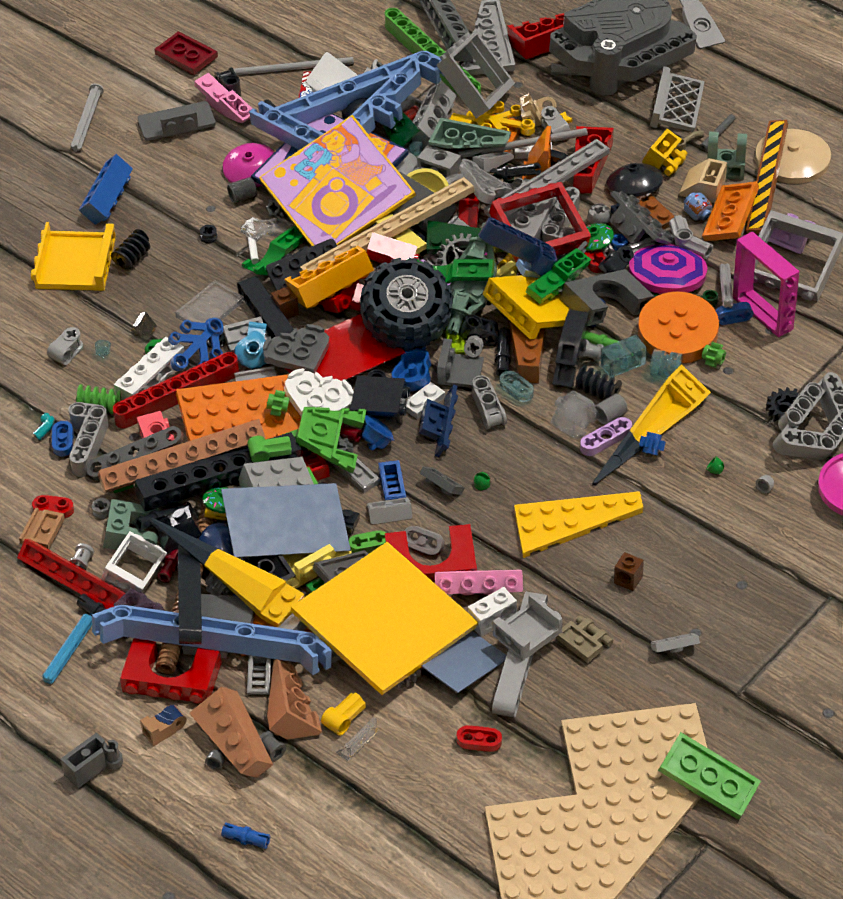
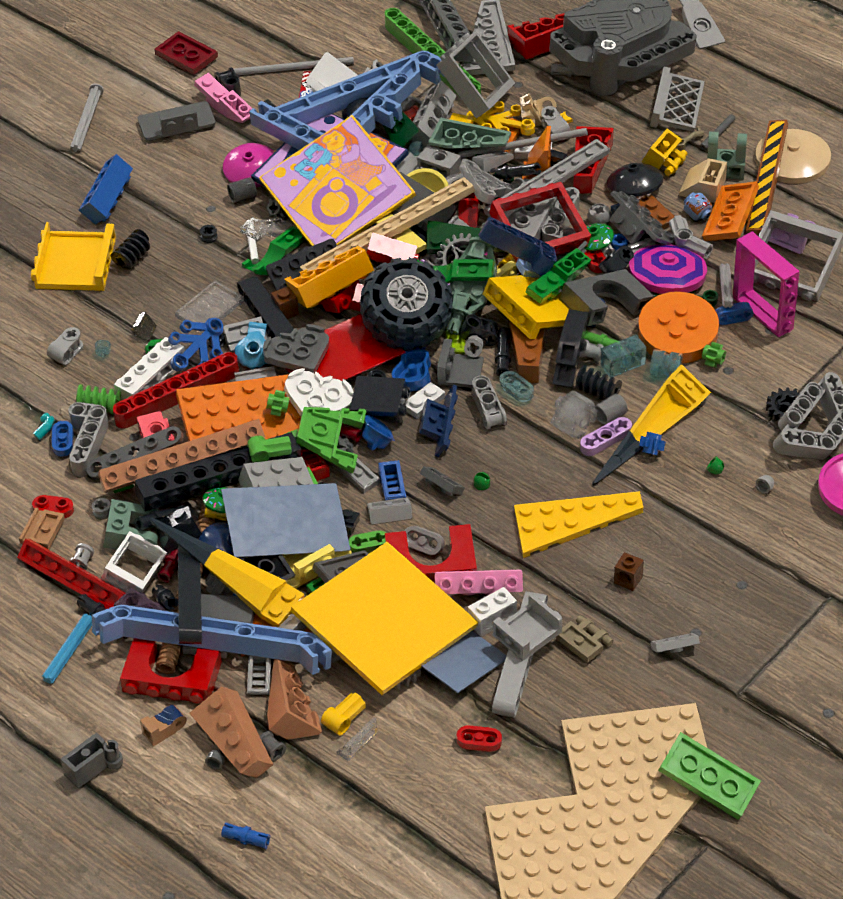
(165, 597): none -> black pin

